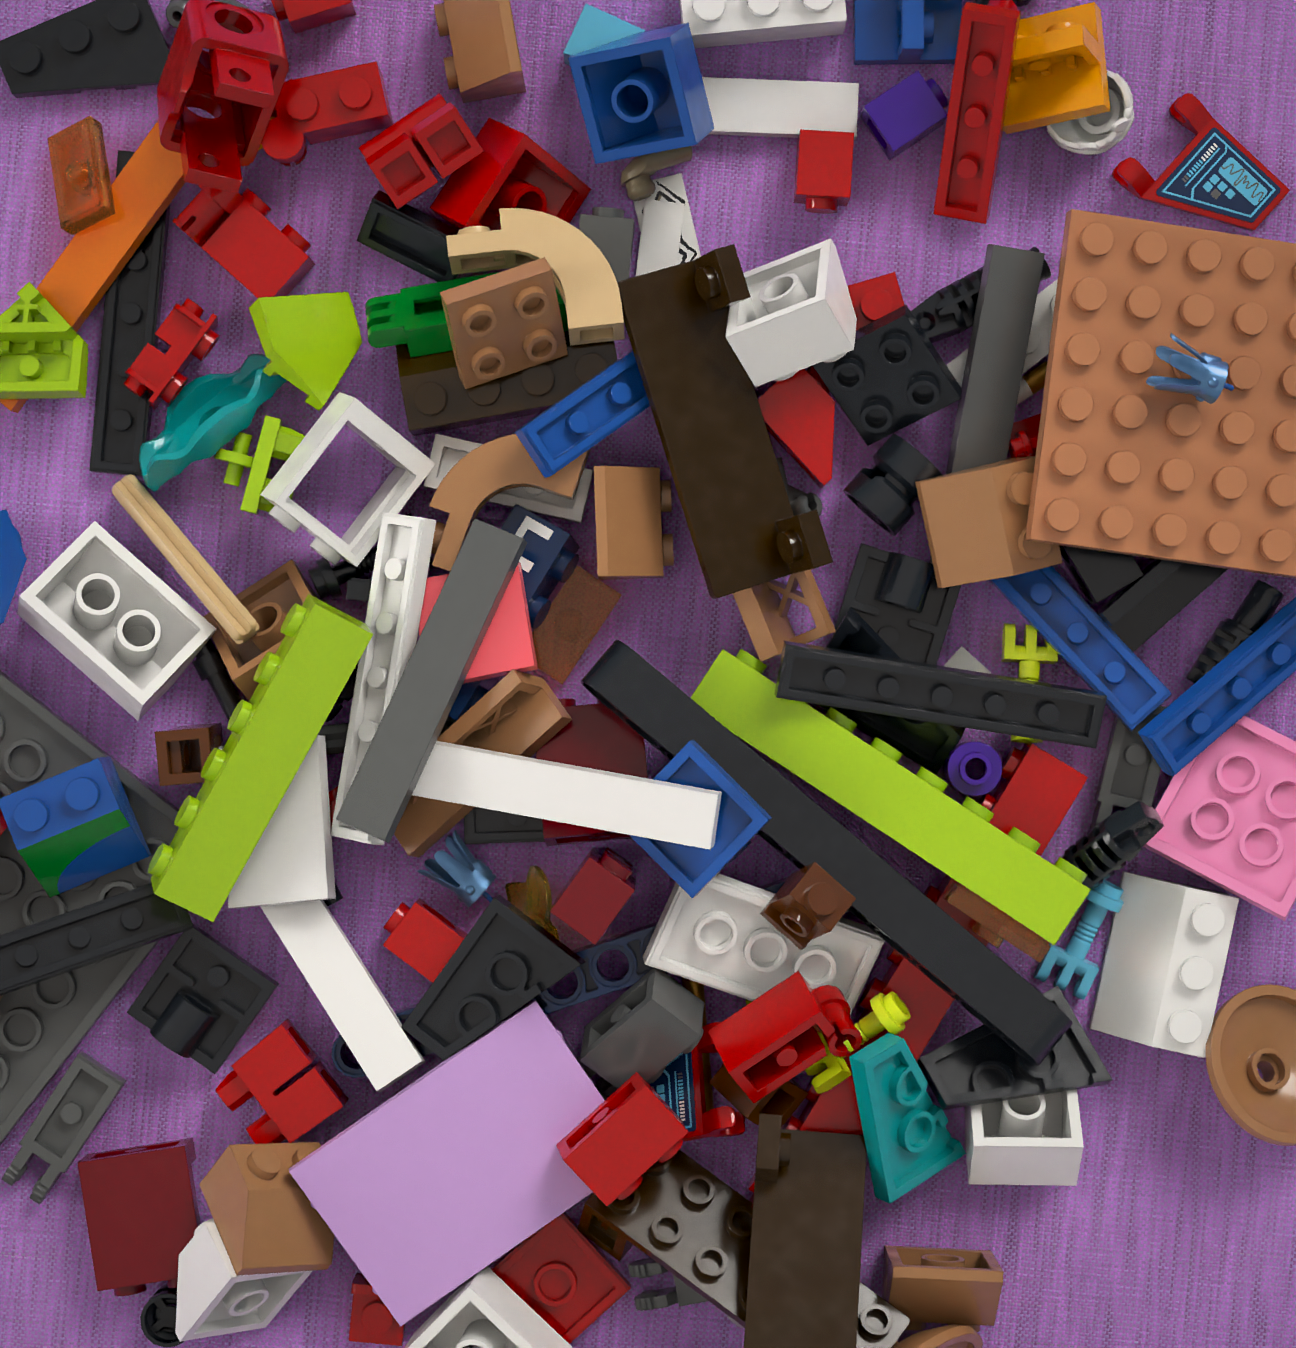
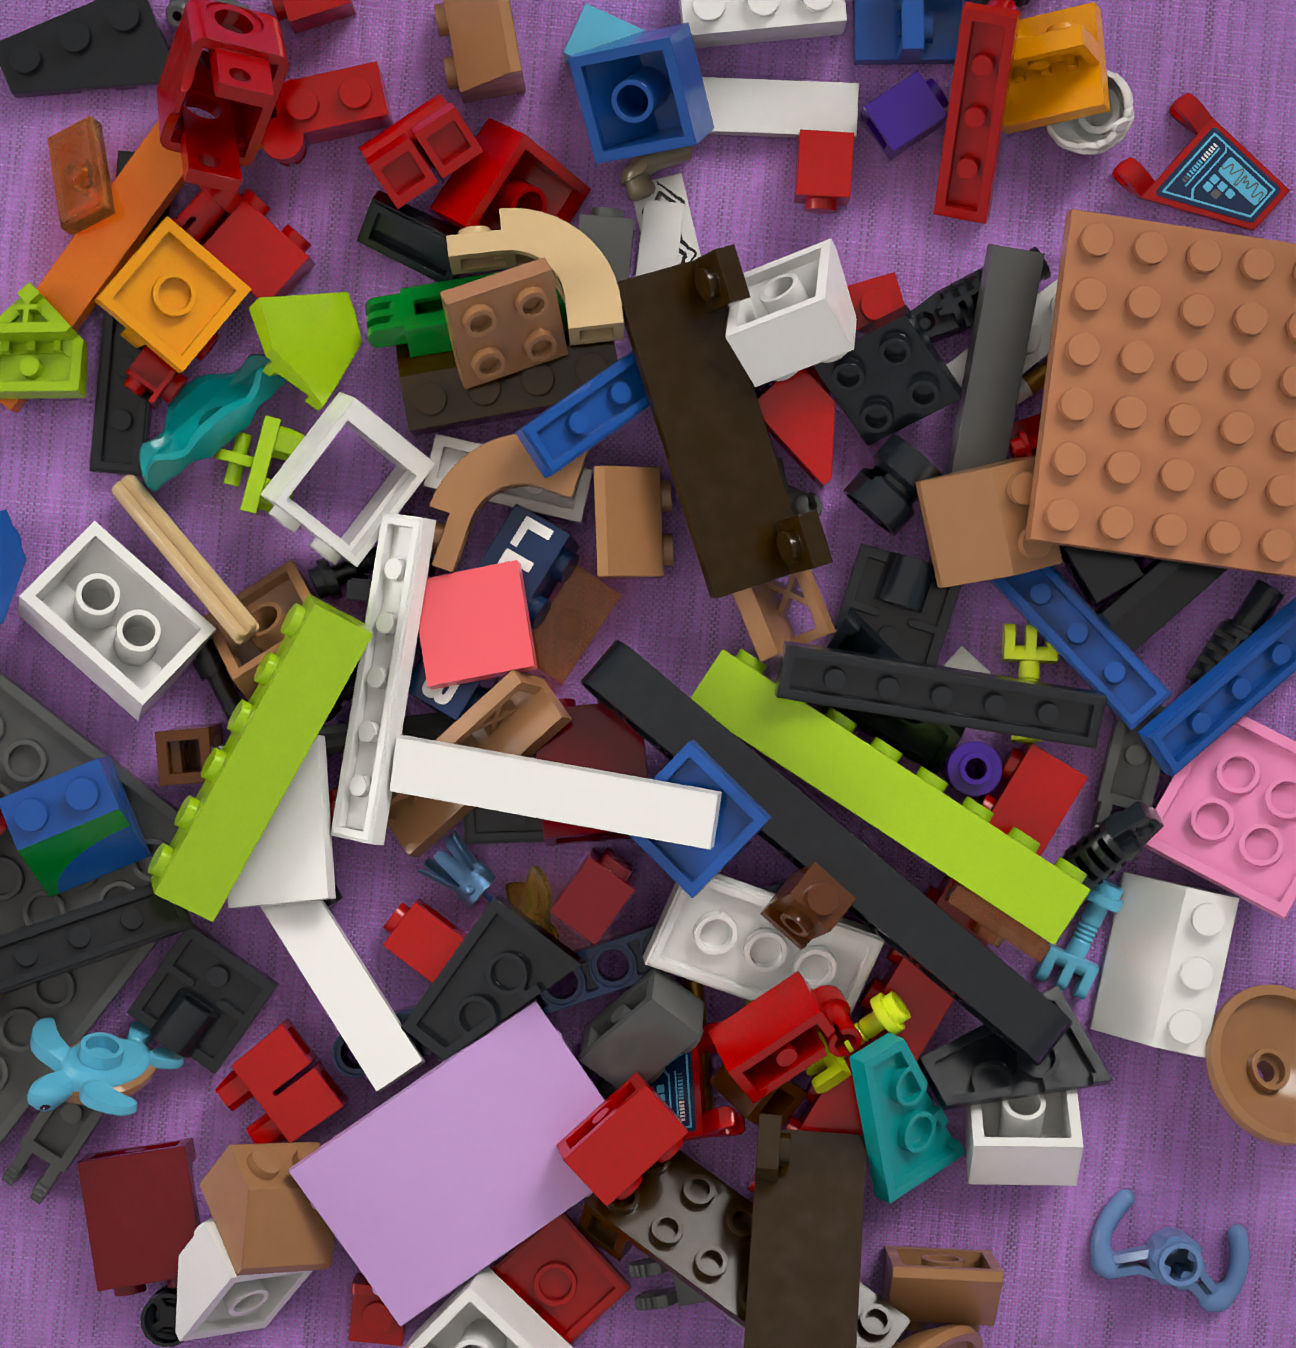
(97, 1070): none -> medium azure animal
(172, 295): none -> light orange bracket
(431, 680): dark grey tile -> none
(1170, 1257): none -> medium blue piece
(1206, 374): flat silver piece -> none

